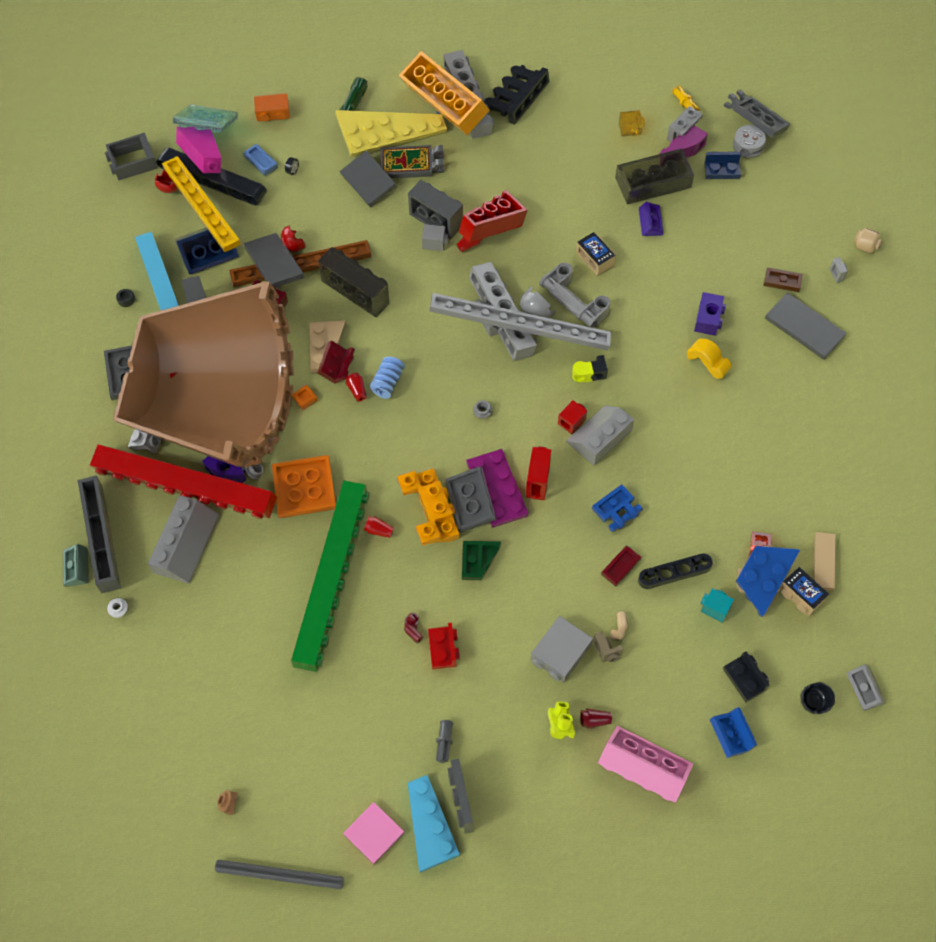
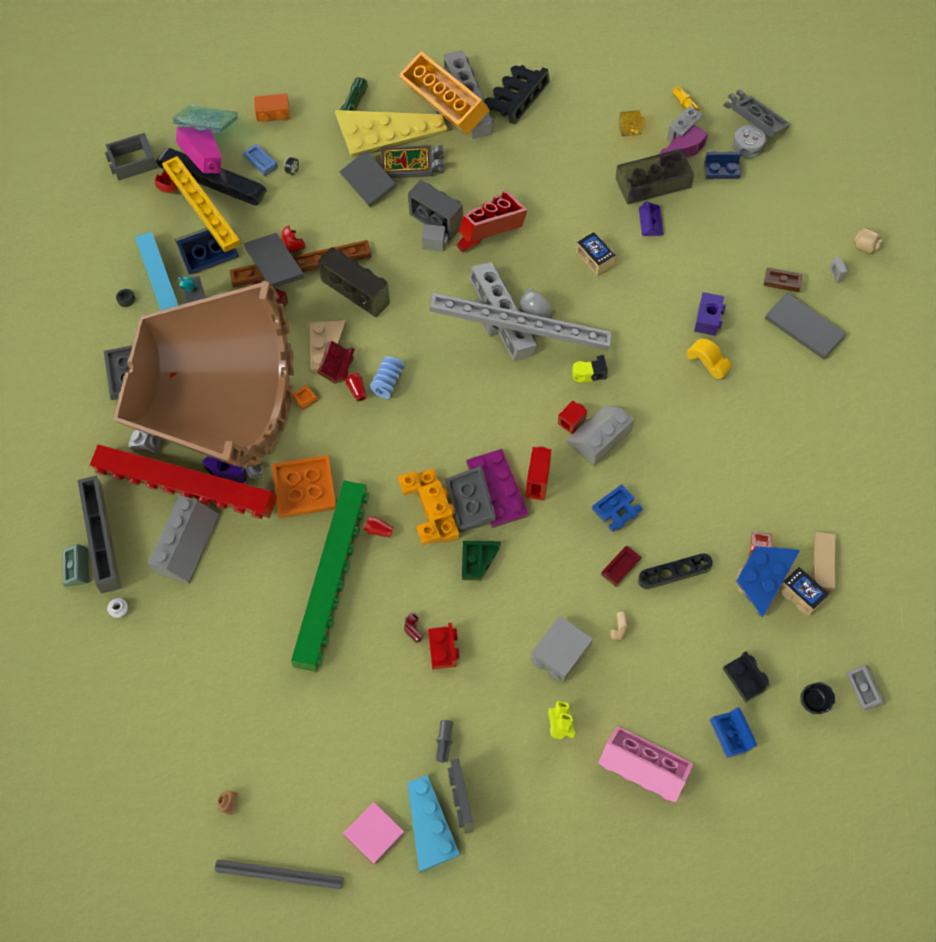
(187, 284): none -> teal plate
(482, 405): light grey plate -> none
(556, 284): light grey piece -> none
(594, 718): dark red cone -> none
(604, 648): dark tan bracket -> none
(716, 604): teal brick -> none

